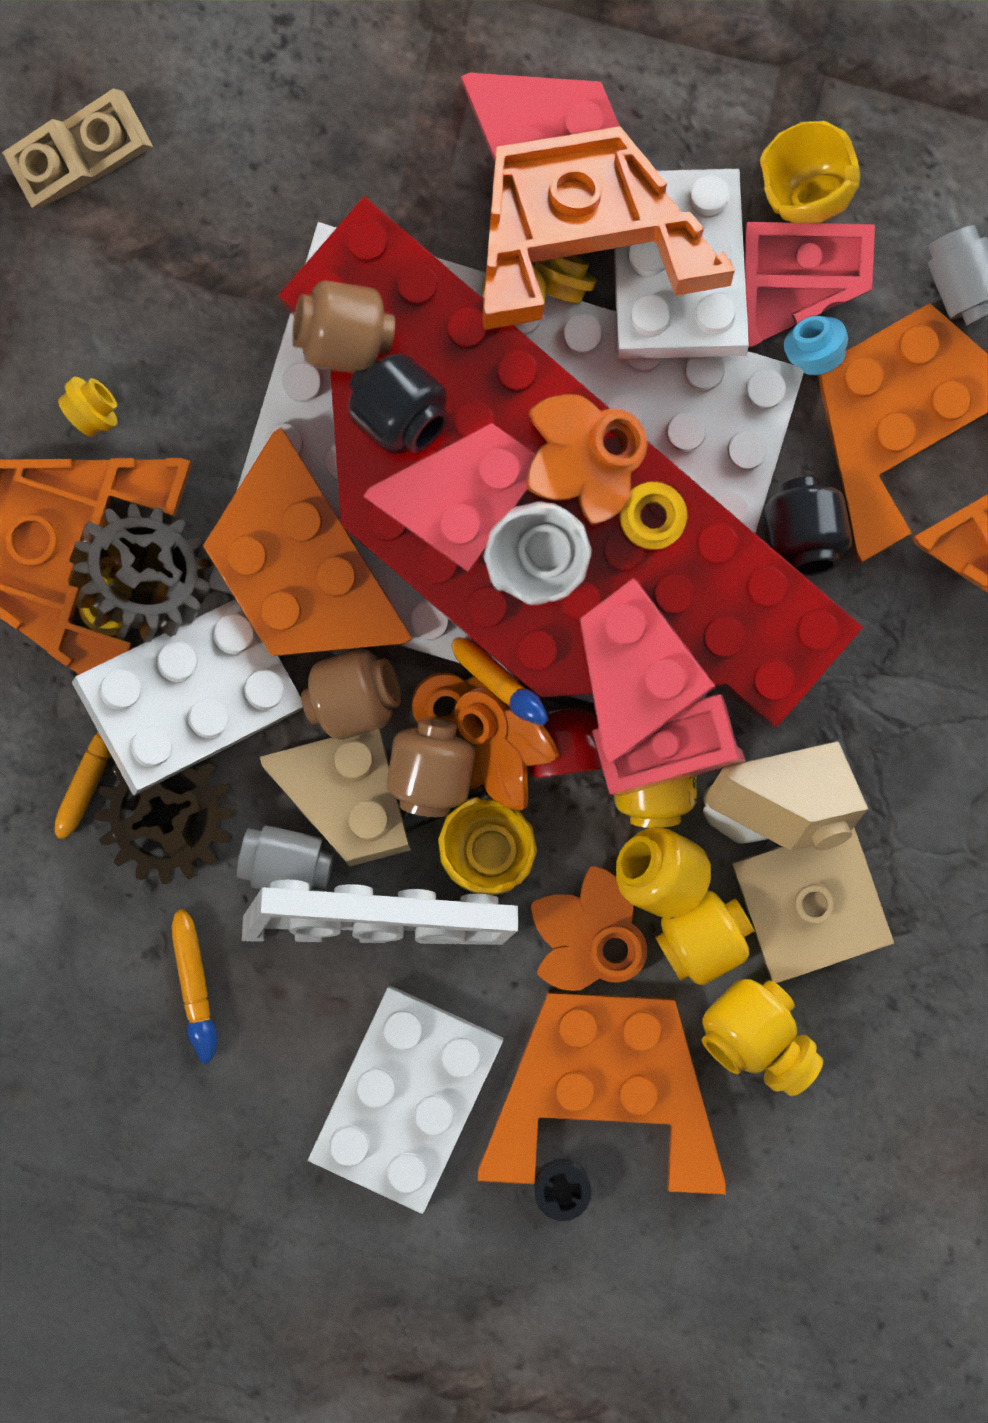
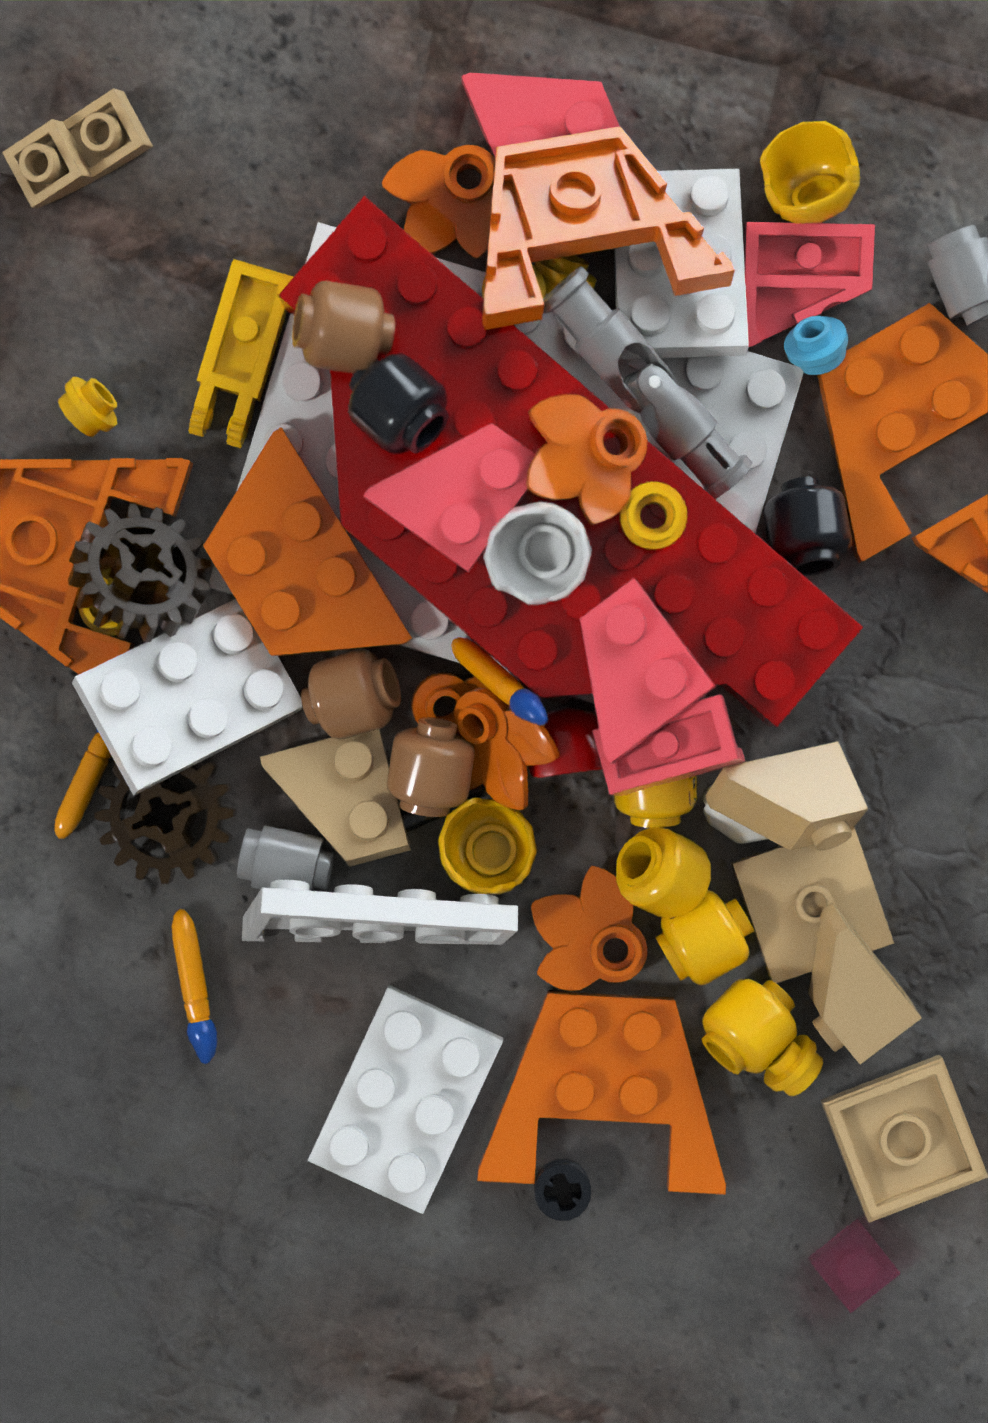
(240, 347): none -> yellow hinge
(439, 205): none -> orange plate
(668, 411): none -> light grey piece
(854, 992): none -> tan slope
(854, 1265): none -> clear pink plate
(904, 1138): none -> tan plate

